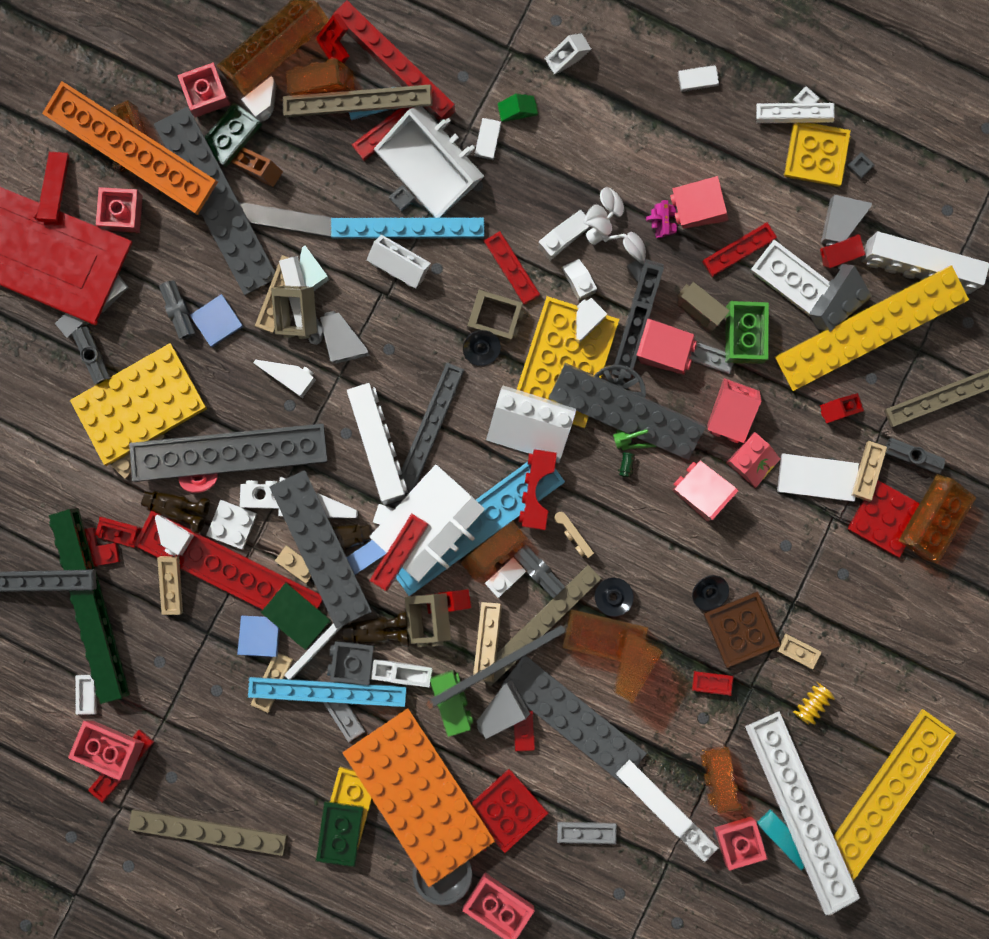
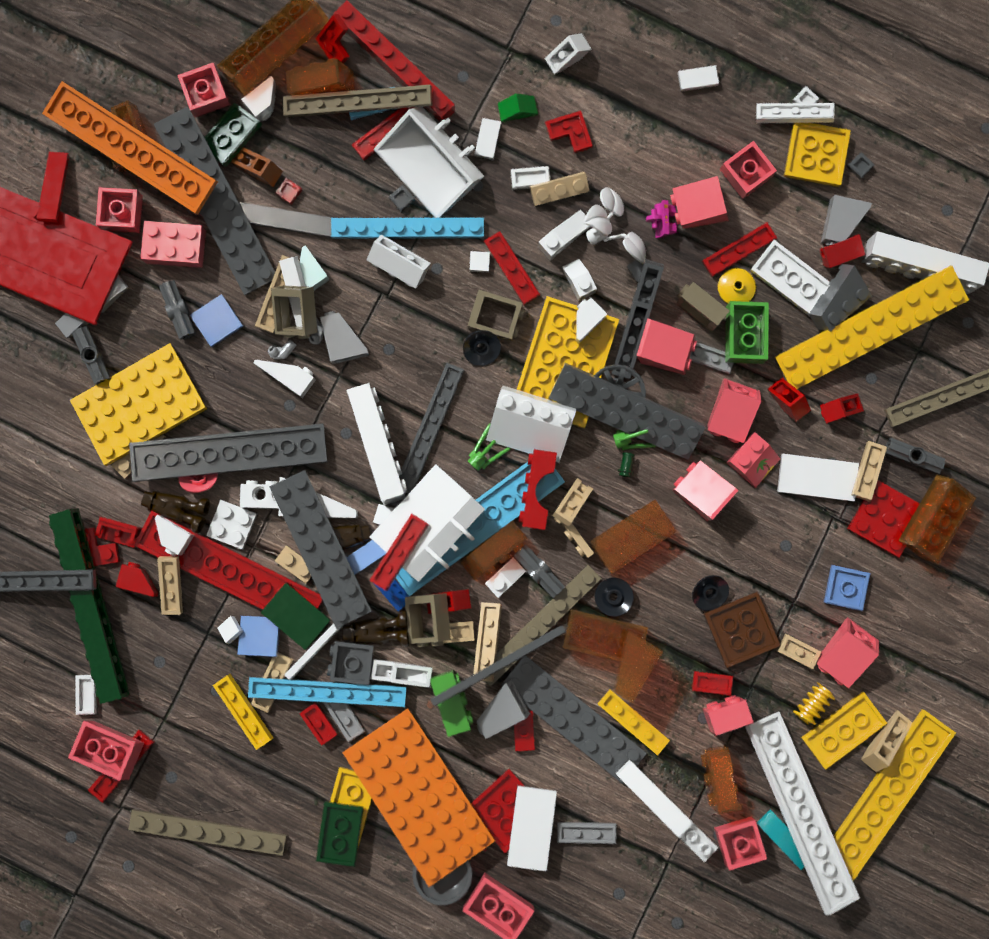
(136, 579): none -> red slope
(173, 244): none -> coral brick
(230, 629): none -> white tile
(243, 711): none -> yellow plate
(281, 352): none -> light grey arm
(288, 191): none -> tile
(318, 723): none -> red plate
(395, 595): none -> blue plate
(461, 632): none -> tan plate
(478, 459): none -> bright green plant
(479, 261): none -> white tile
(527, 177): none -> white tile
(531, 828): none -> white tile
(559, 188): none -> tan plate
(572, 126): none -> red plate
(572, 502): none -> tan plate
(632, 536): none -> clear orange brick
(633, 722): none -> yellow plate
(727, 288): none -> yellow dish
(727, 715): none -> coral brick
(748, 170): none -> coral brick
(789, 399): none -> red slope
(844, 730): none -> yellow tile
(846, 587): none -> medium blue tile
(848, 653): none -> coral slope
(887, 742): none -> tan slope

